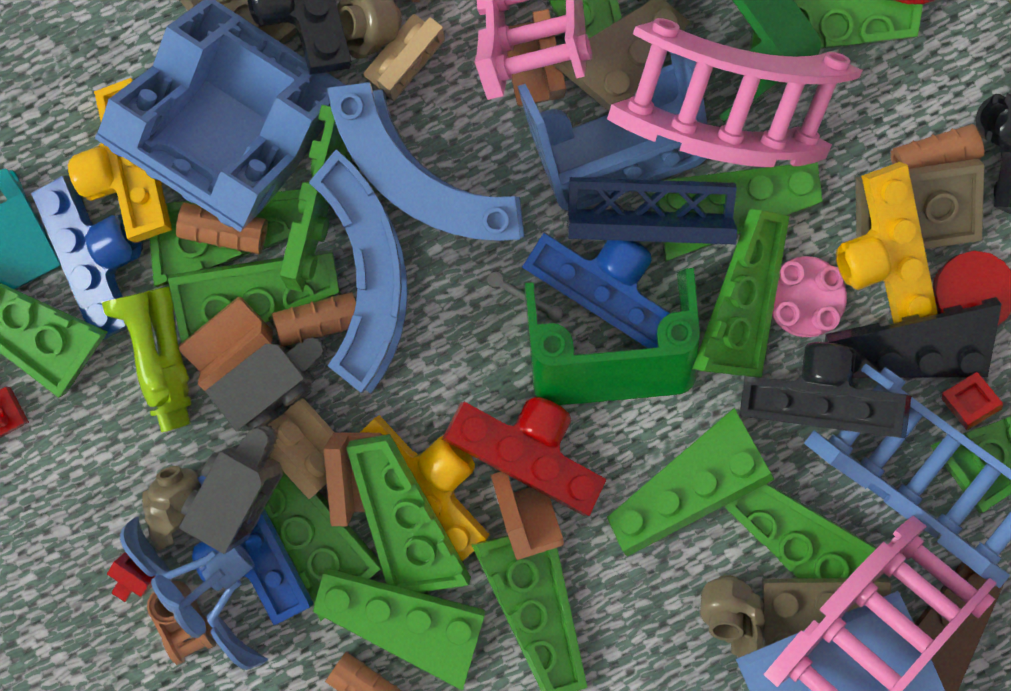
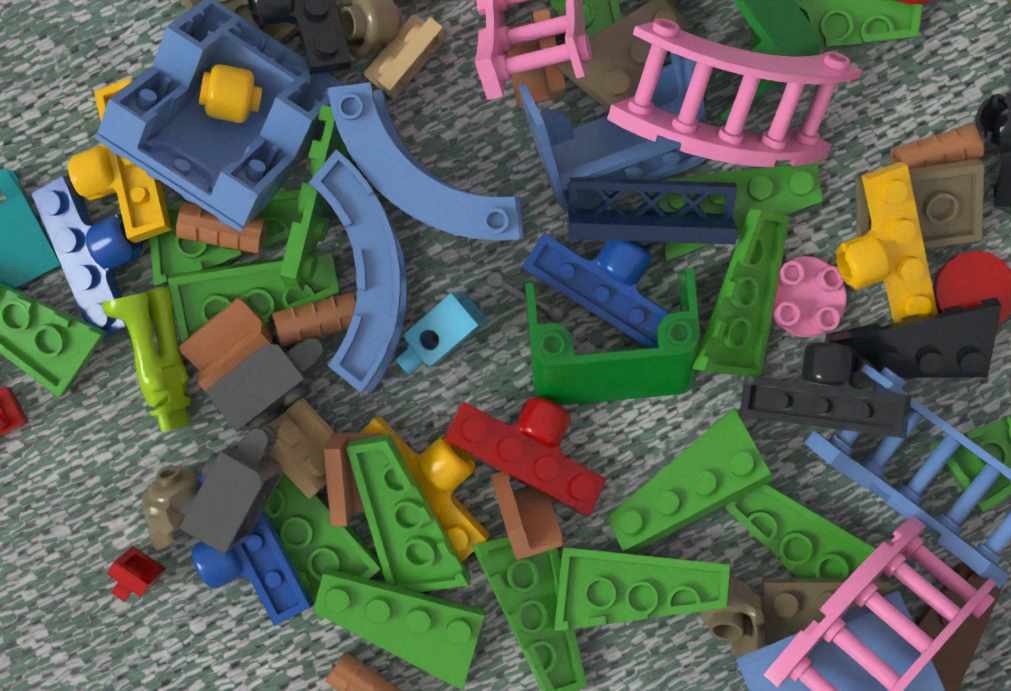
(172, 633): nougat piece -> none
(221, 572): medium blue plant -> none
(229, 93): none -> yellow head
(454, 322): none -> medium azure torso
(629, 587): none -> bright green wing
(972, 401): red tile -> none

